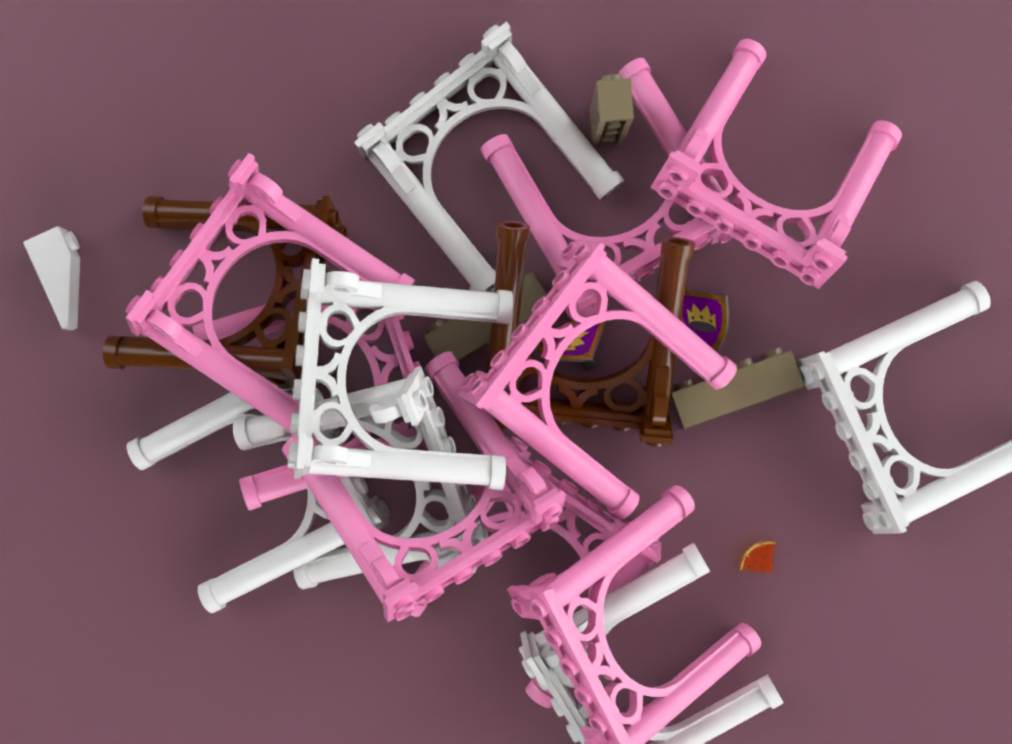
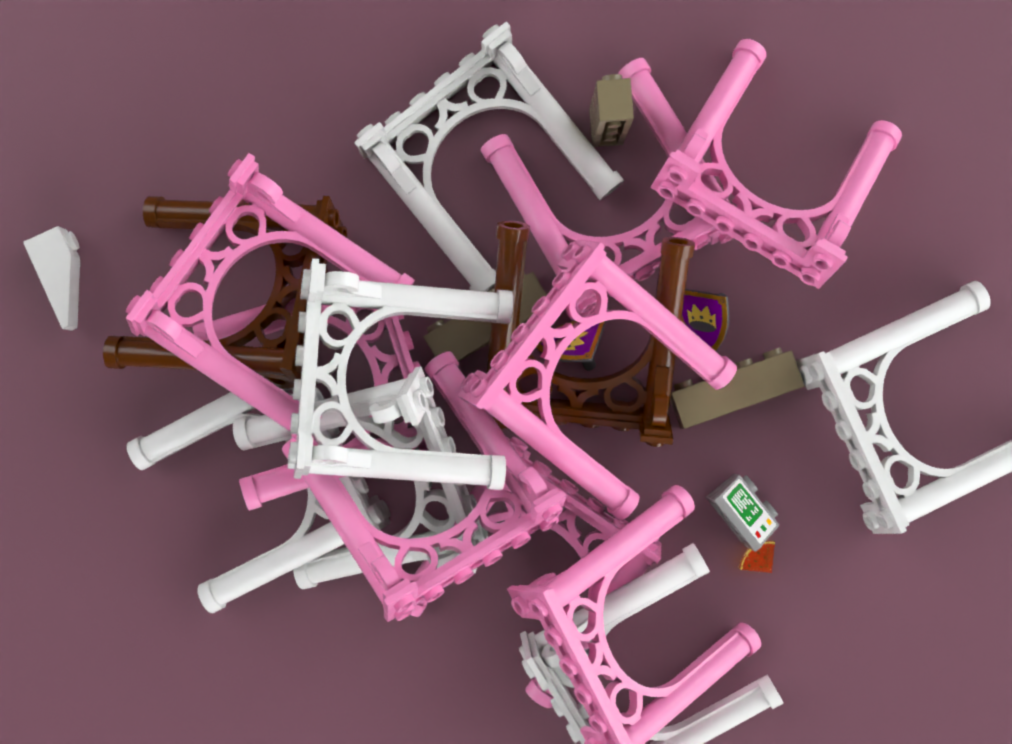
(743, 511): none -> slope

